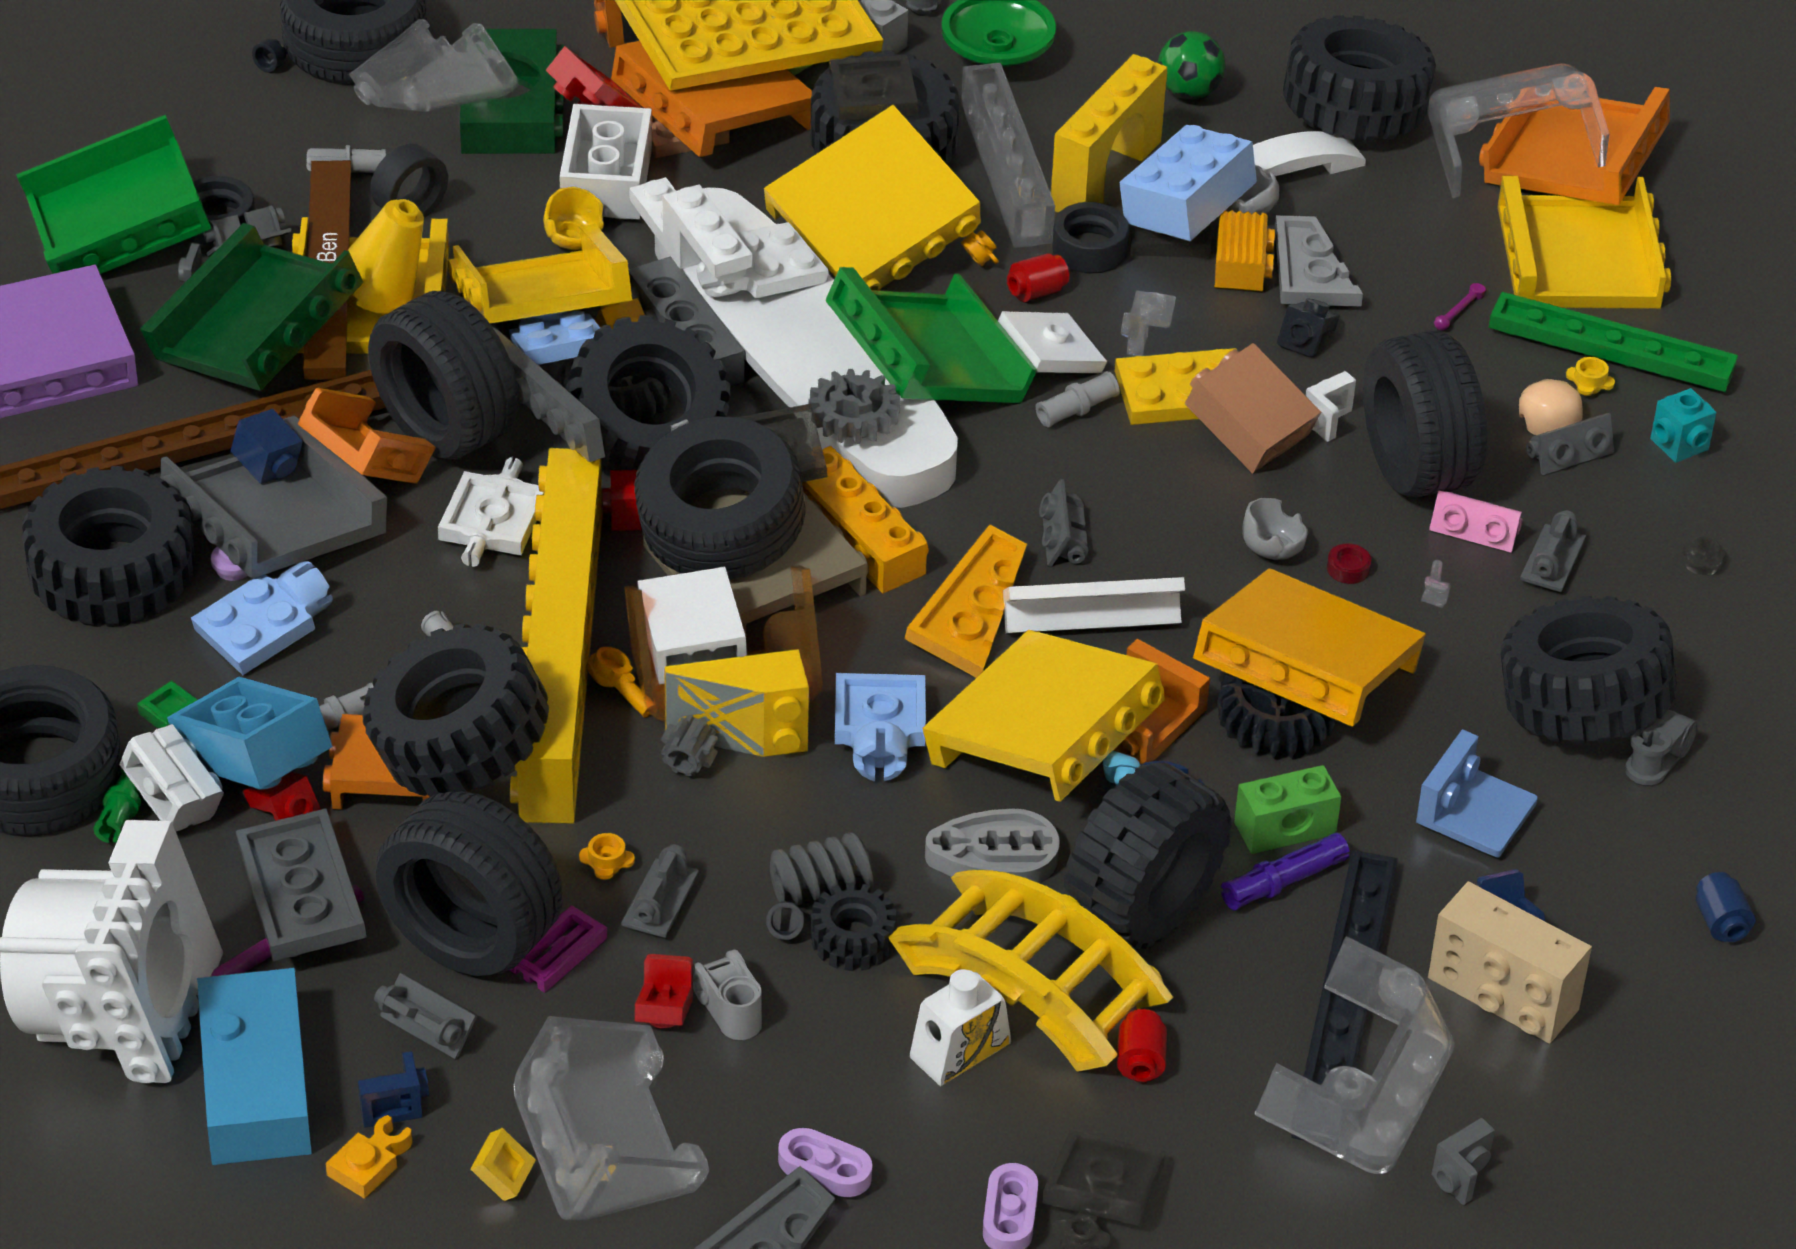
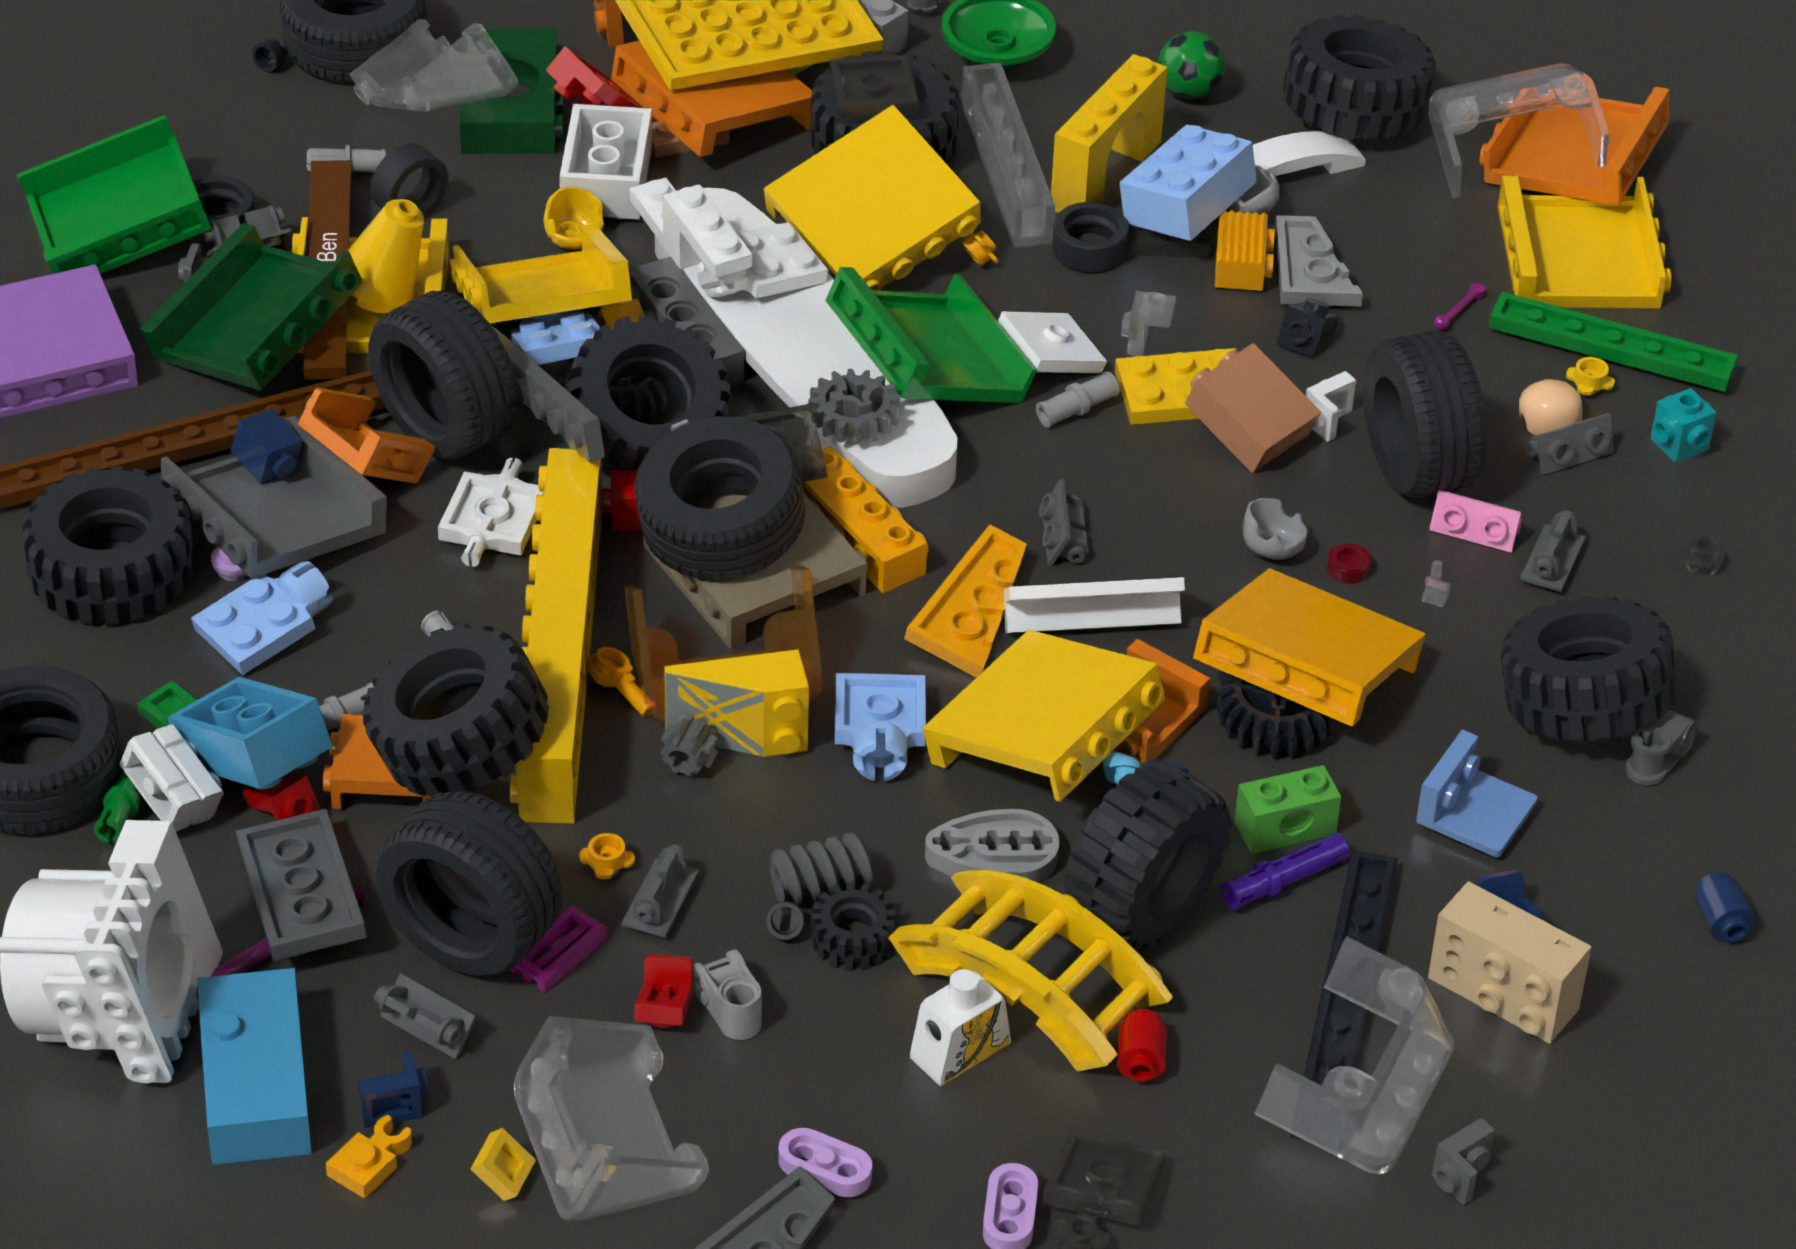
(691, 619): white brick -> none
(1037, 277): red brick -> none

